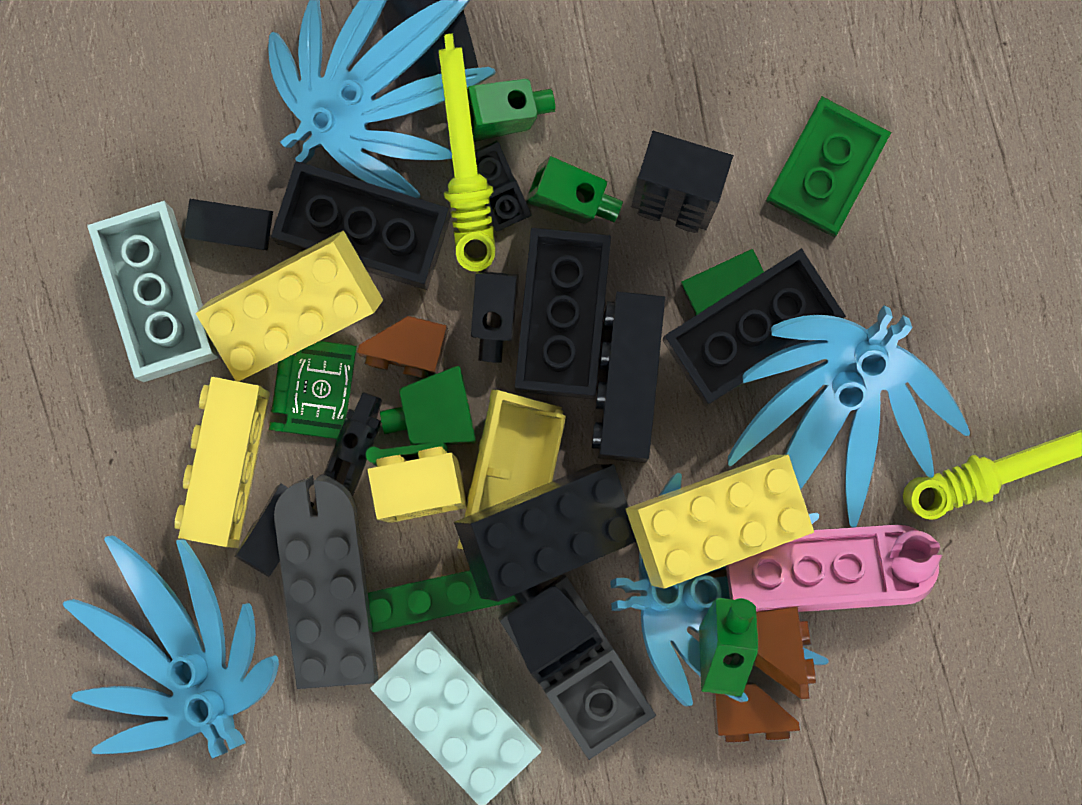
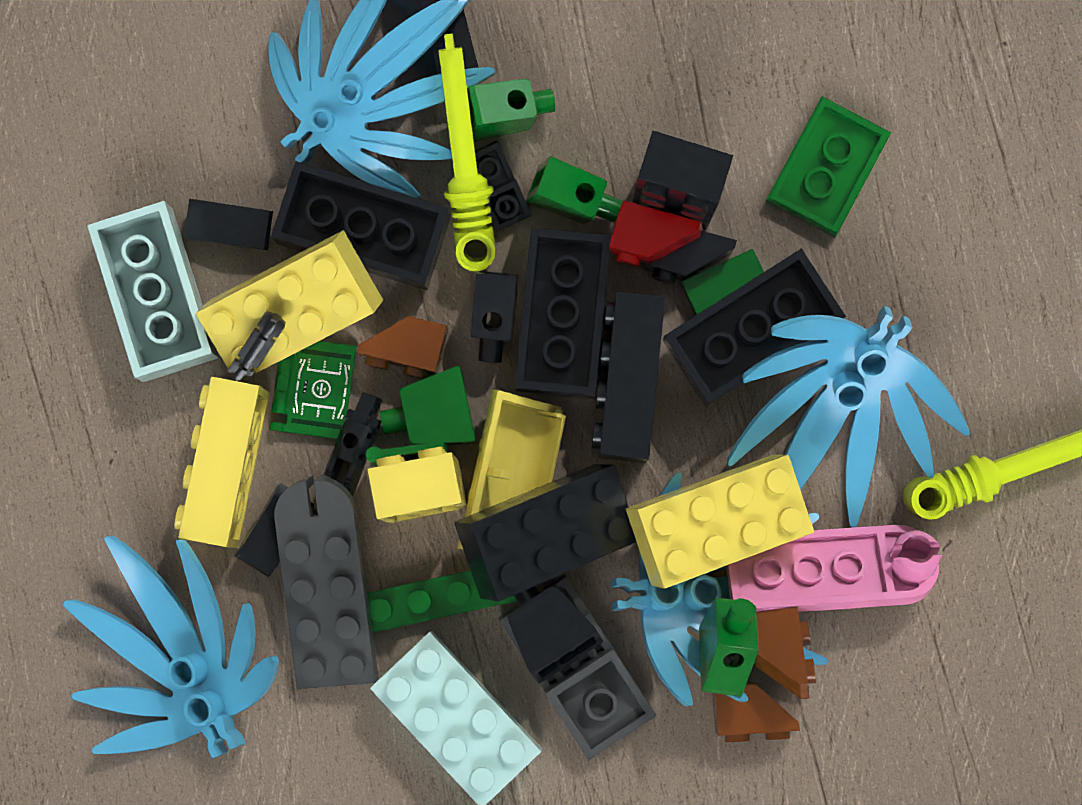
(256, 347): none -> black axle
(649, 234): none -> red slope
(692, 258): none -> black slope

